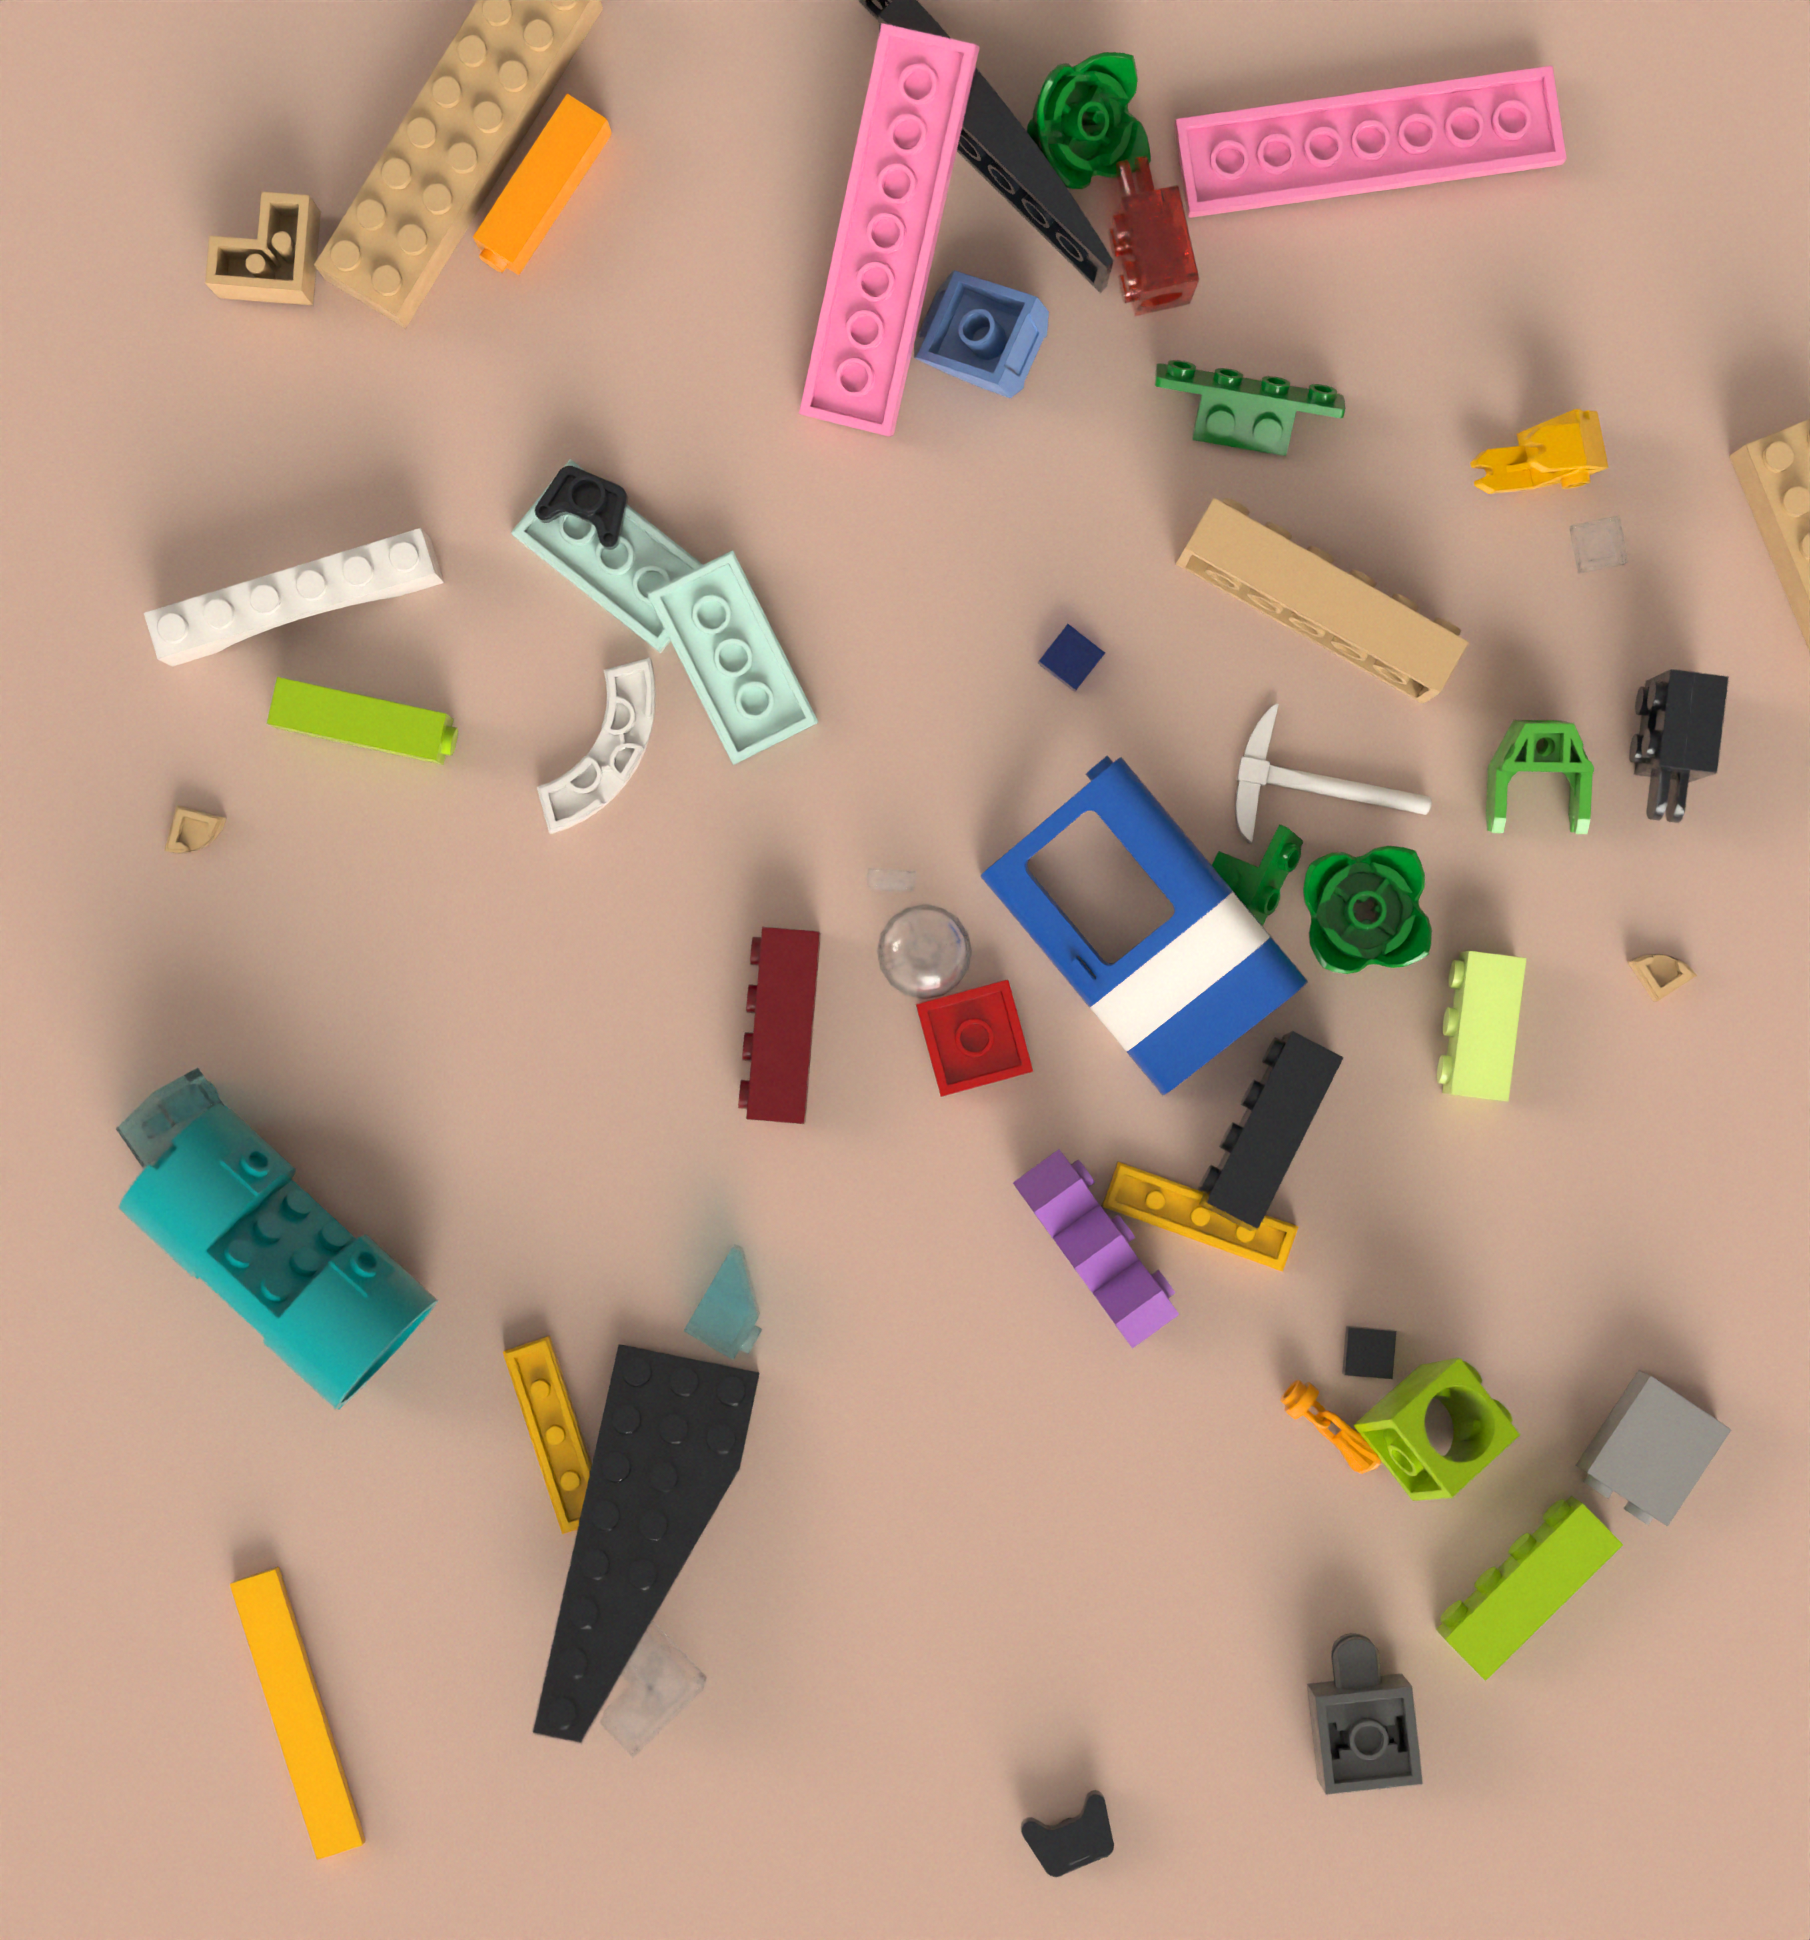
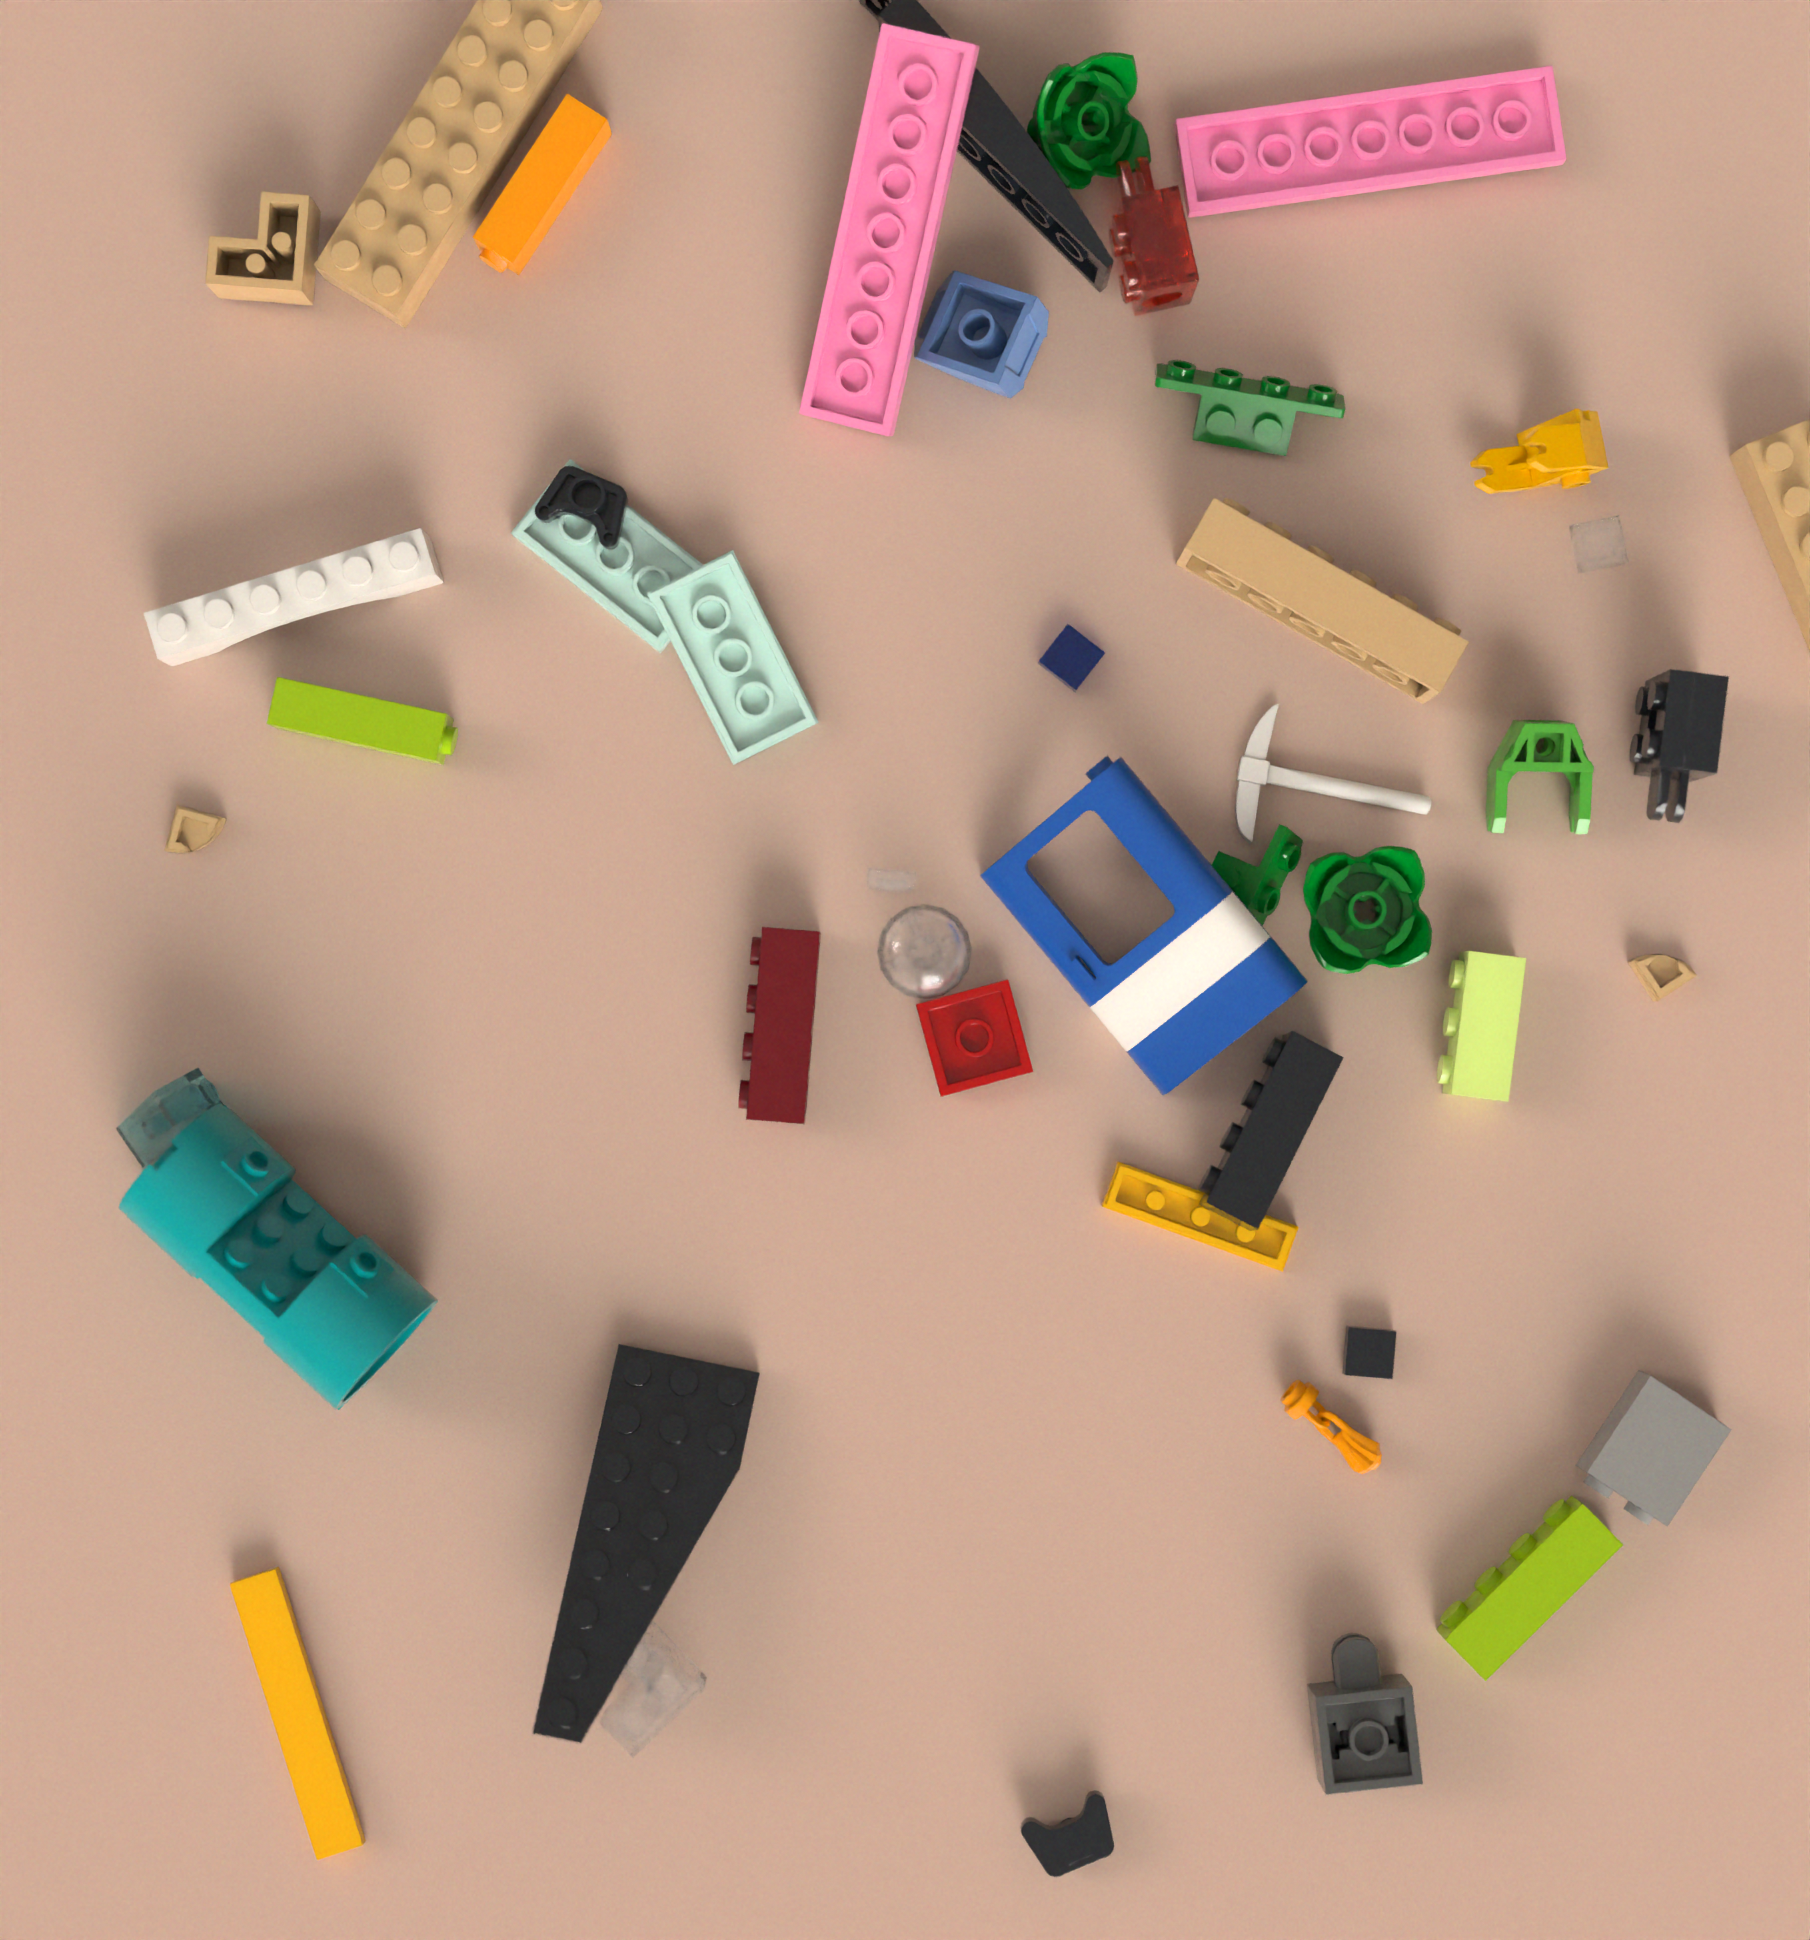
(551, 1426): yellow tile -> none
(613, 756): white tile -> none
(728, 1309): clear light blue slope -> none
(1097, 1247): medium lavender brick -> none
(1399, 1436): lime brick -> none

